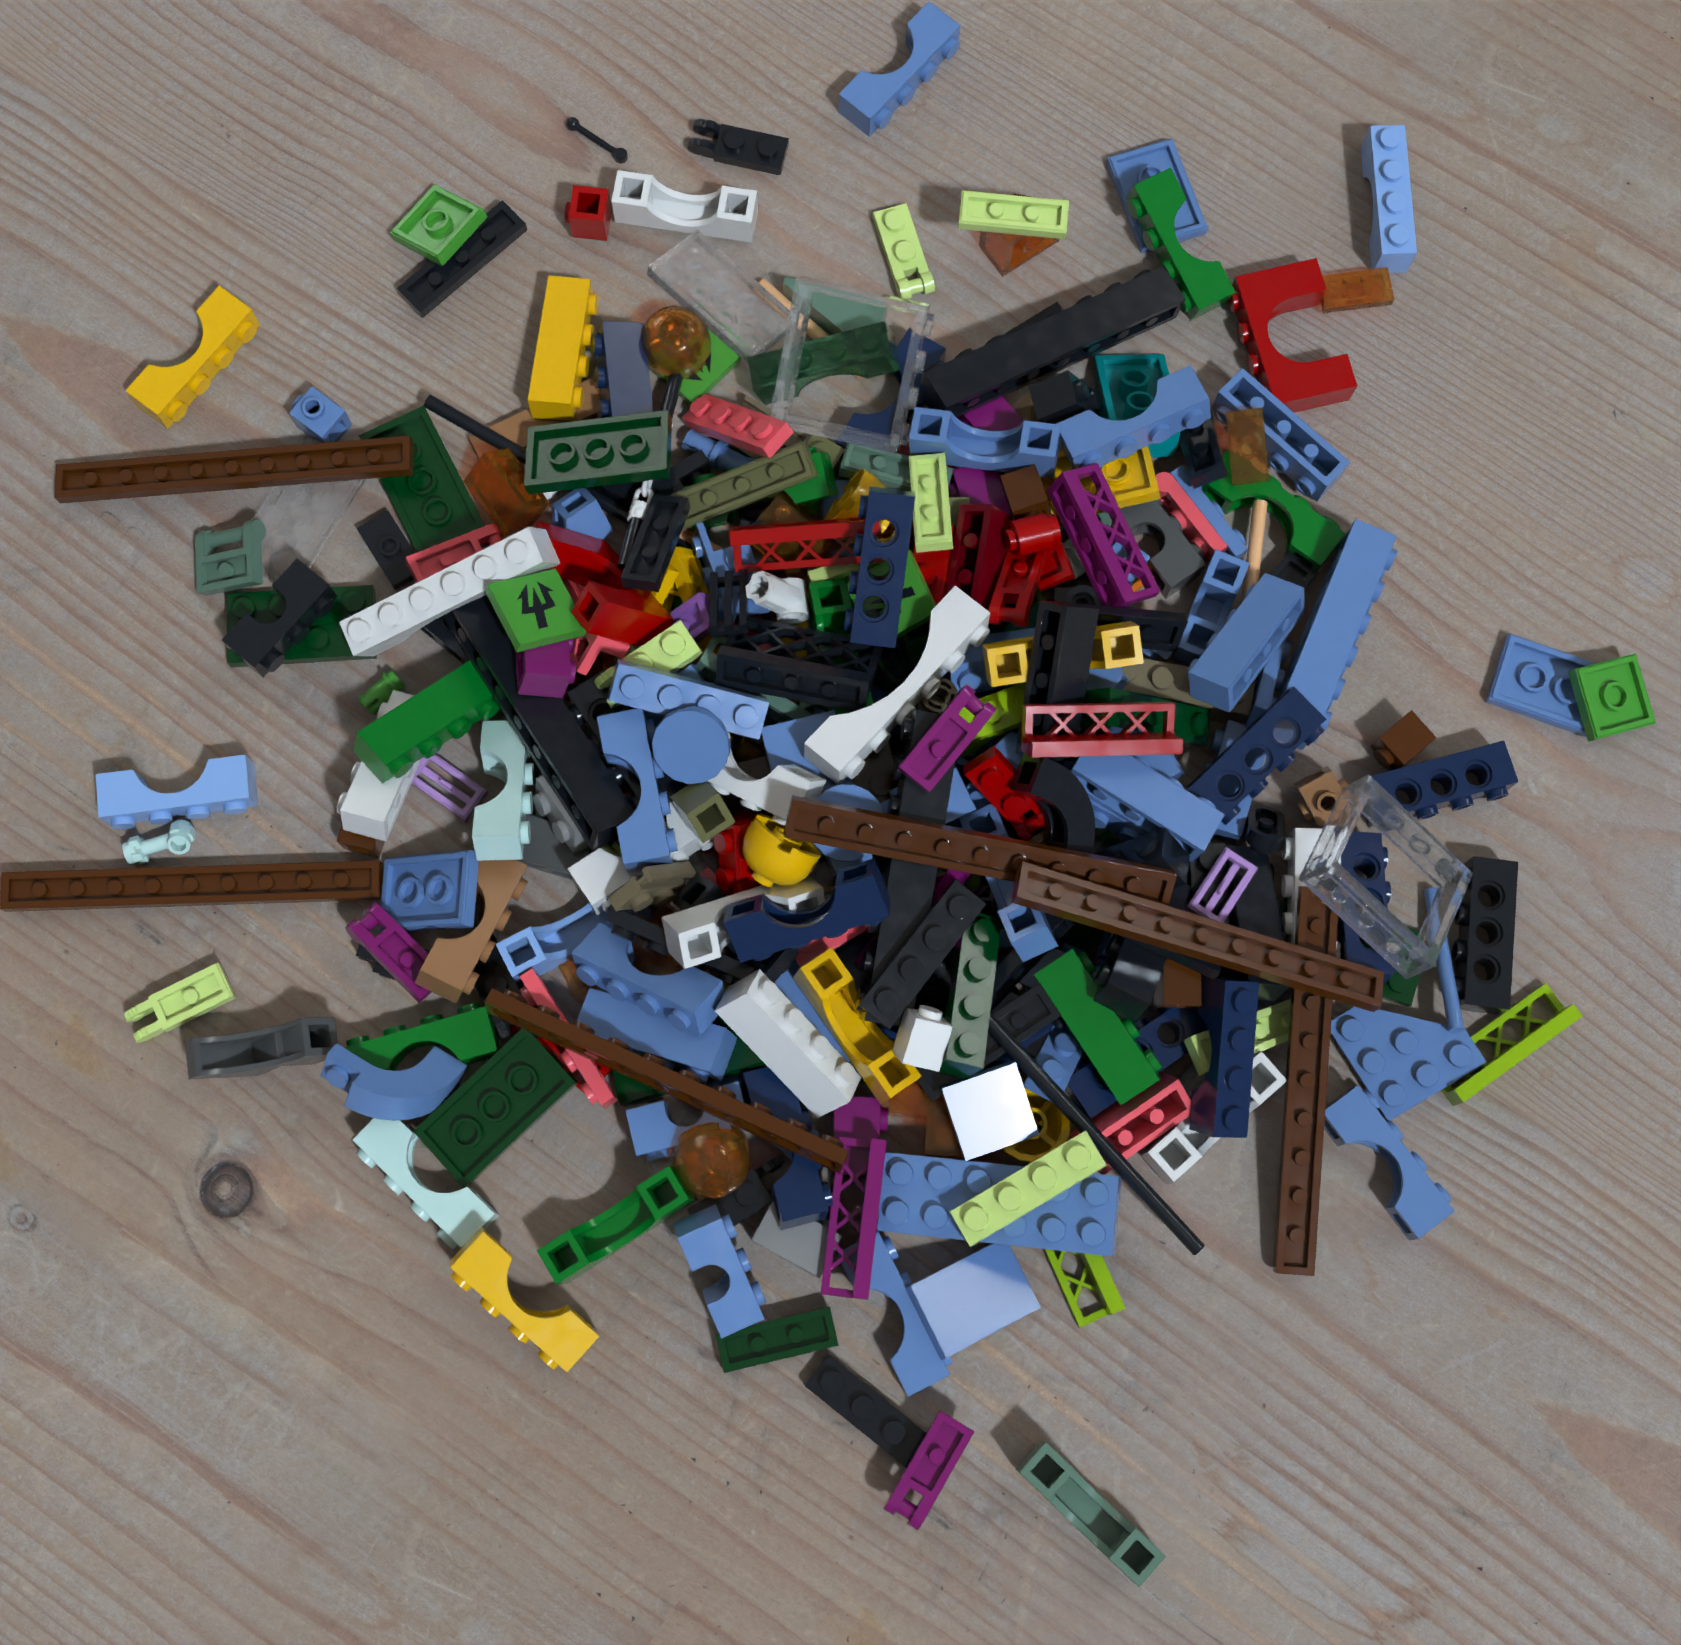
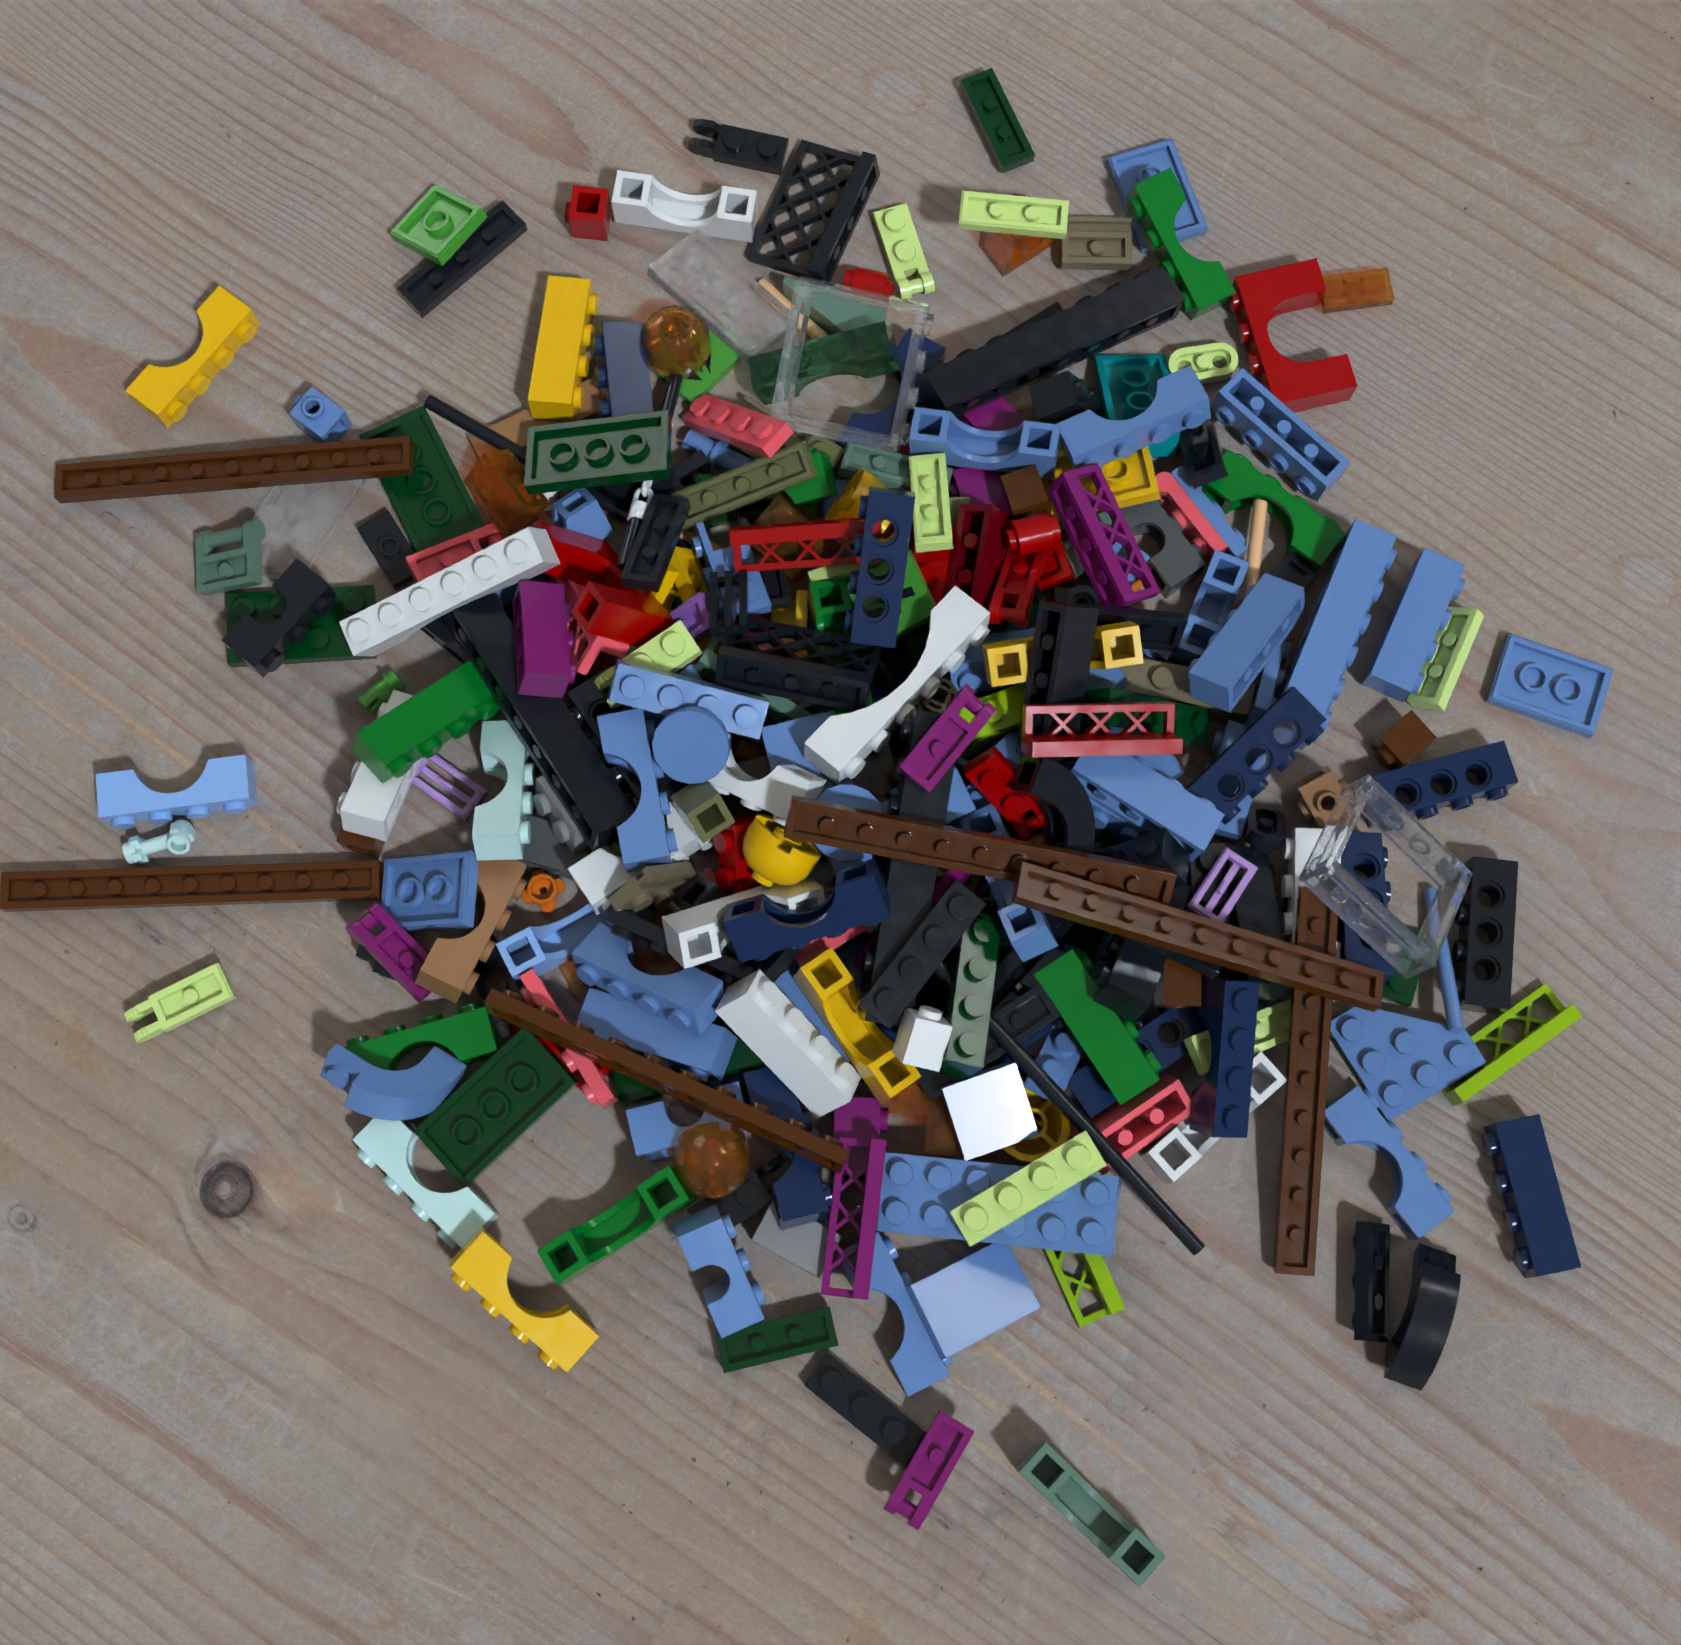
(262, 1050): dark grey arch -> none
(535, 609): bright green tile -> none
(537, 882): none -> orange plate
(620, 154): black hinge -> none
(783, 596): white piece -> none
(843, 215): none -> black fence
(869, 280): none -> red brick
(874, 97): medium blue arch -> none
(997, 120): none -> dark green plate
(1097, 243): none -> dark tan plate
(1202, 359): none -> yellowish green plate
(1247, 446): clear orange plate -> none
(1371, 1281): none -> black plate
(1387, 168): light blue arch -> none
(1414, 625): none -> medium blue brick
(1426, 1320): none -> black arch
(1448, 660): none -> yellowish green plate
(1531, 1197): none -> dark blue brick
(1611, 697): bright green tile -> none

